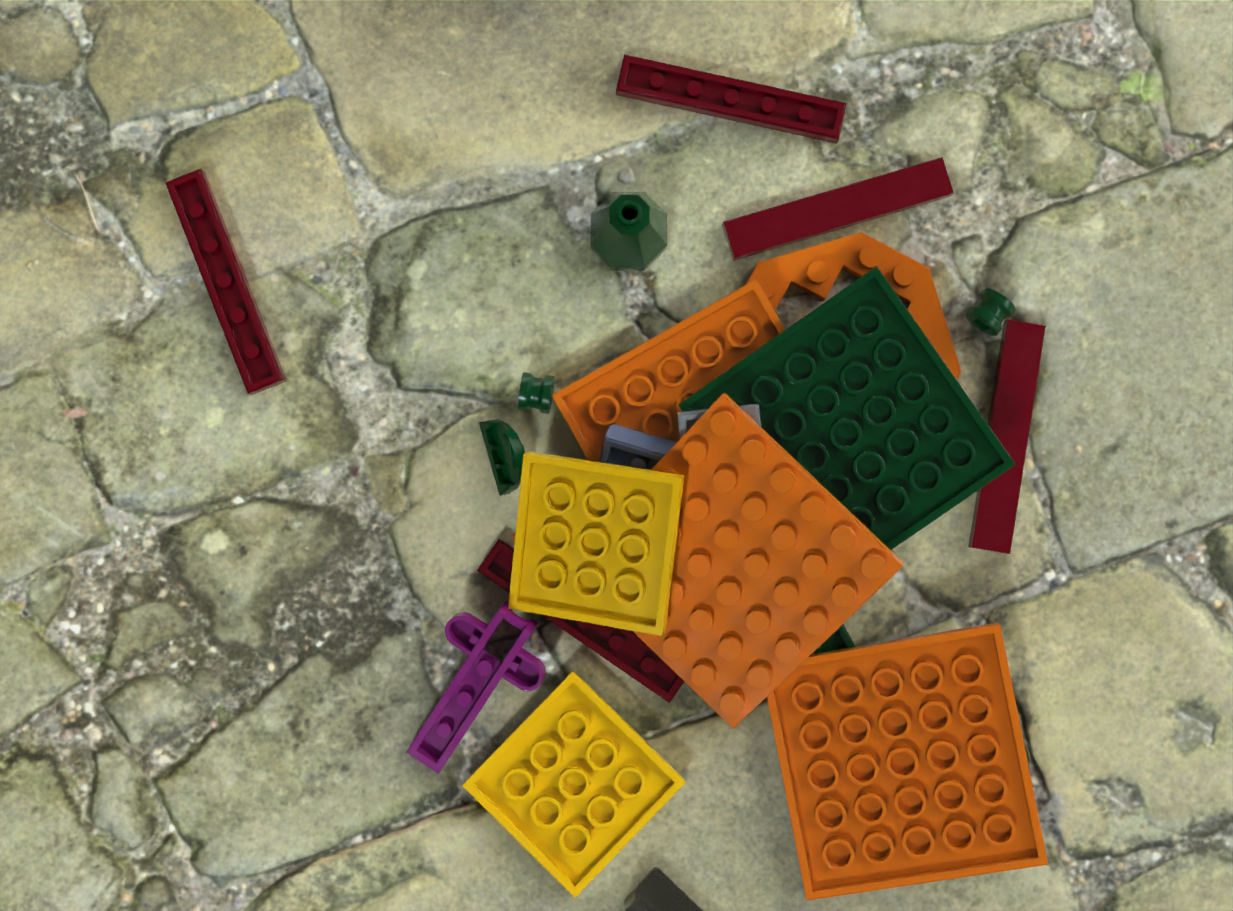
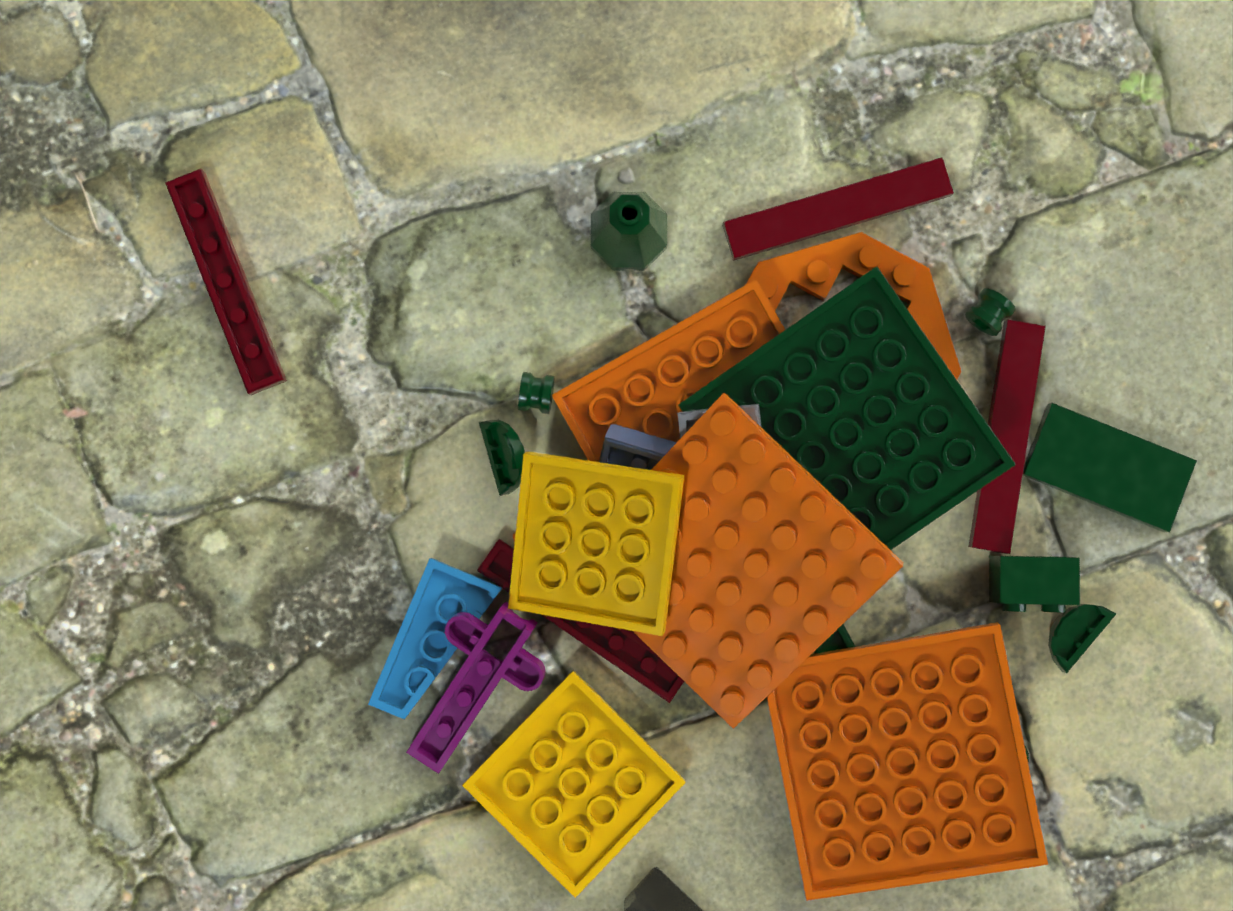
(421, 642): none -> dark azure wing
(730, 99): dark red tile -> none
(1034, 580): none -> dark green brick
(1075, 632): none -> dark green plate
(1109, 467): none -> dark green tile

